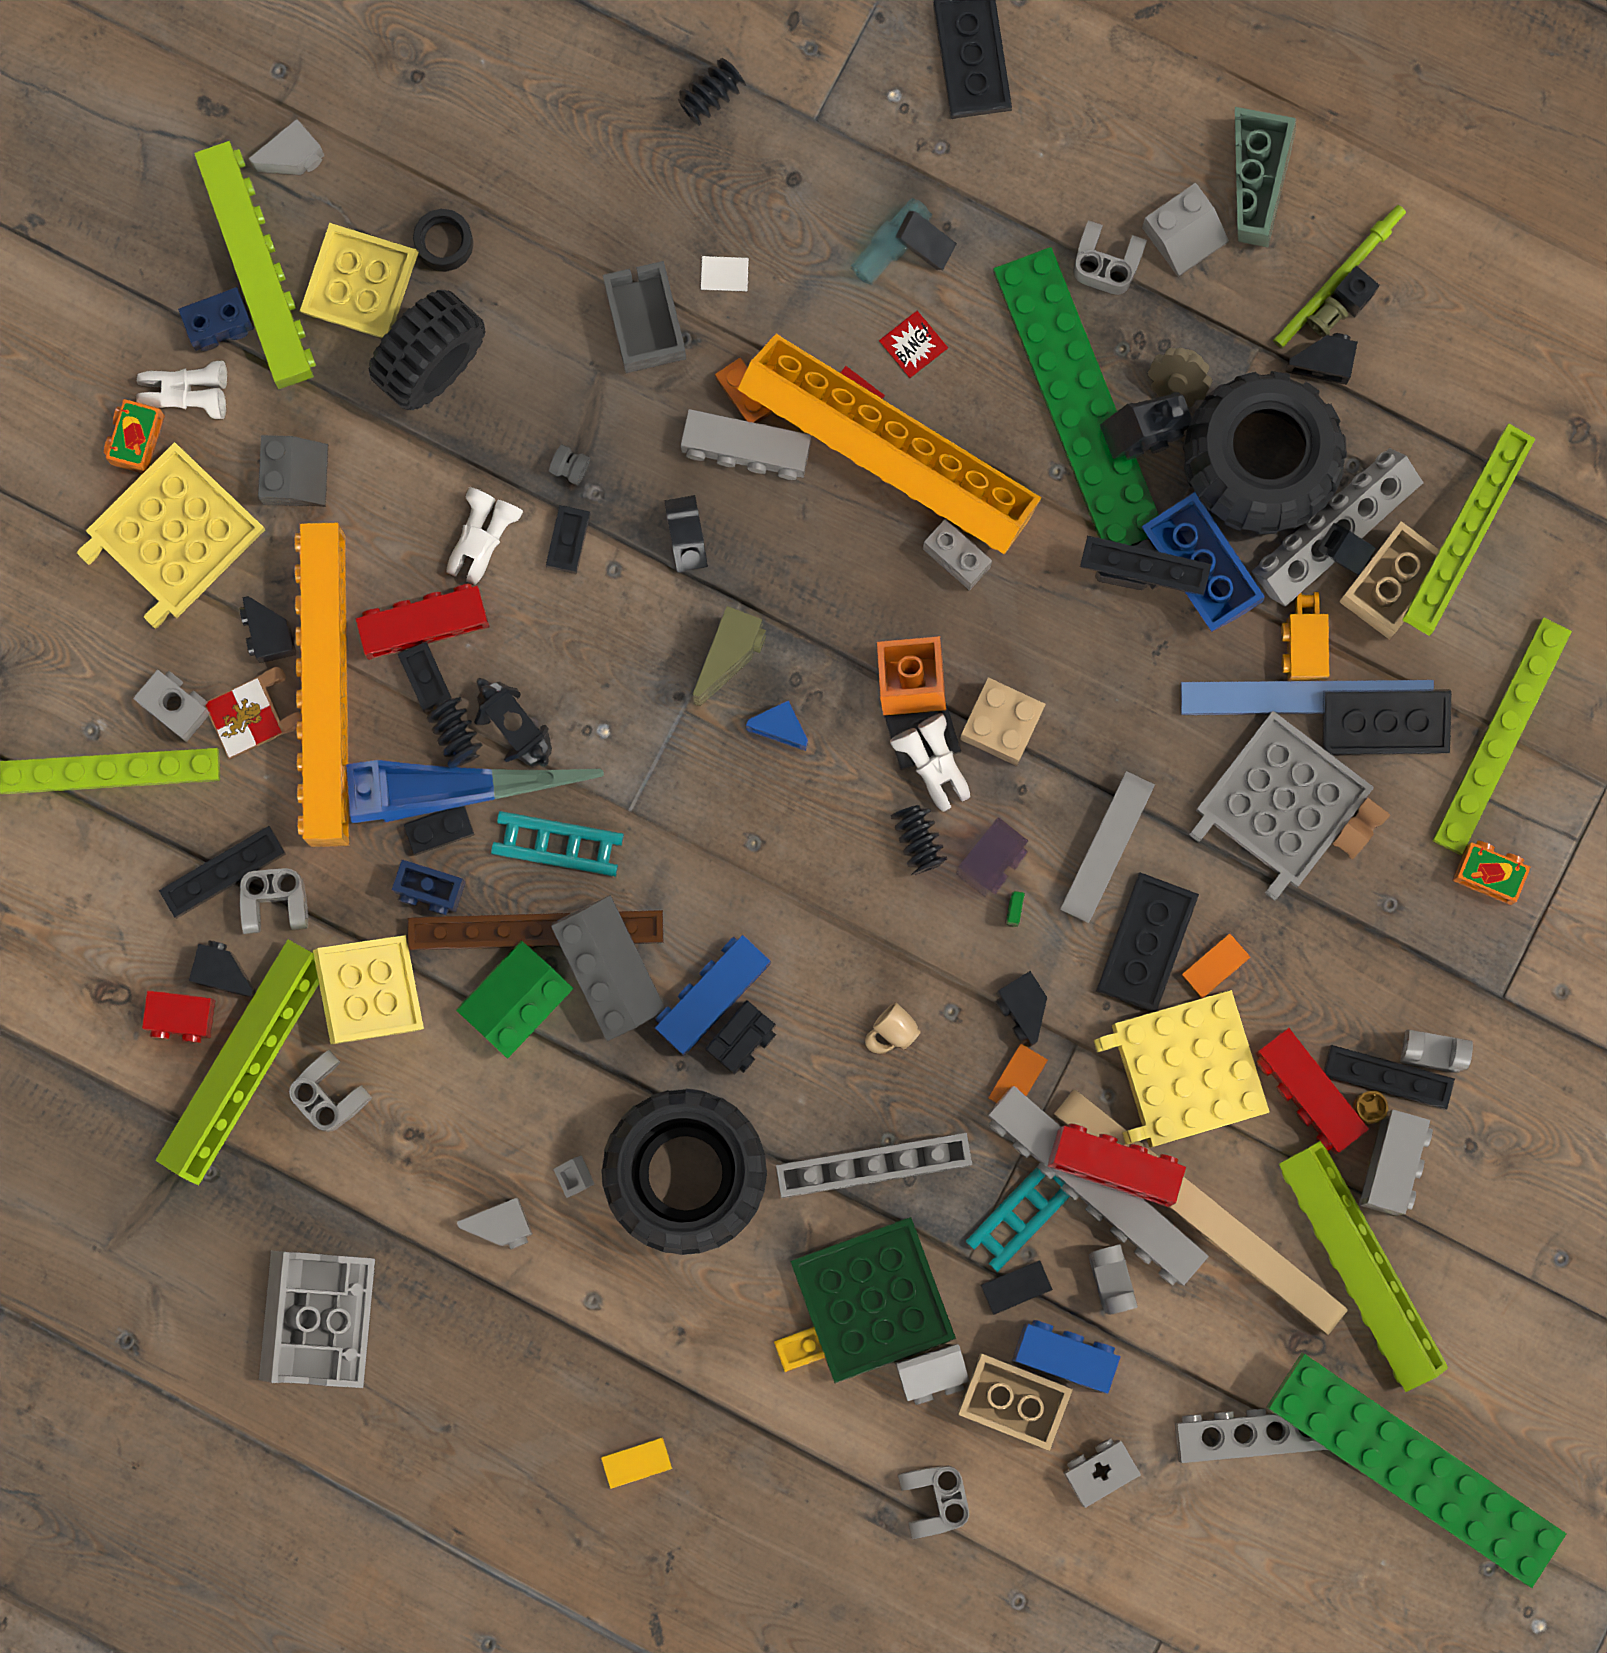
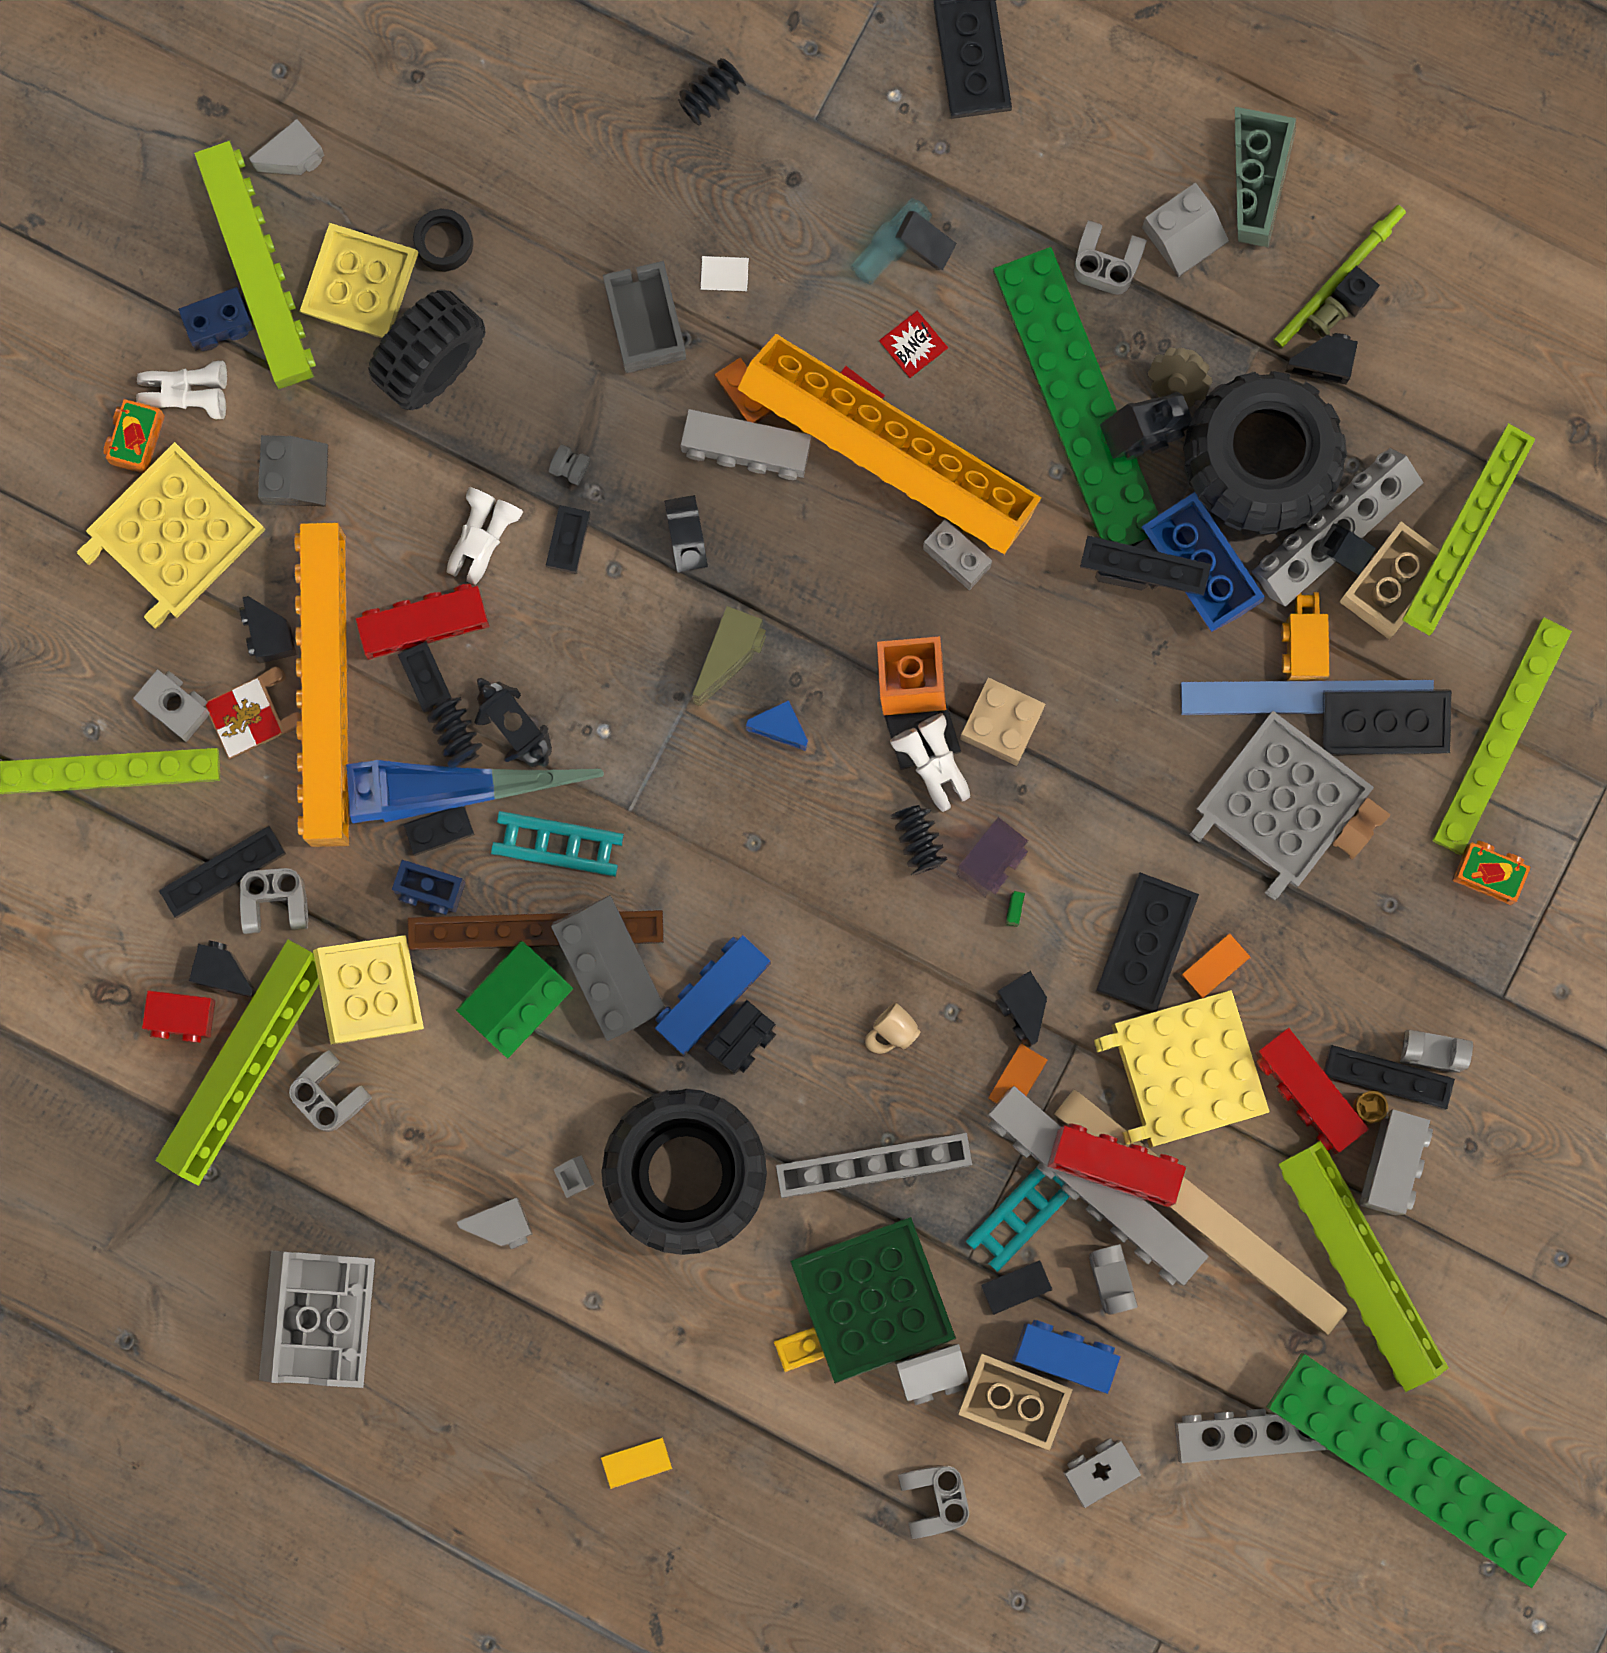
(1107, 847): light grey beam -> none

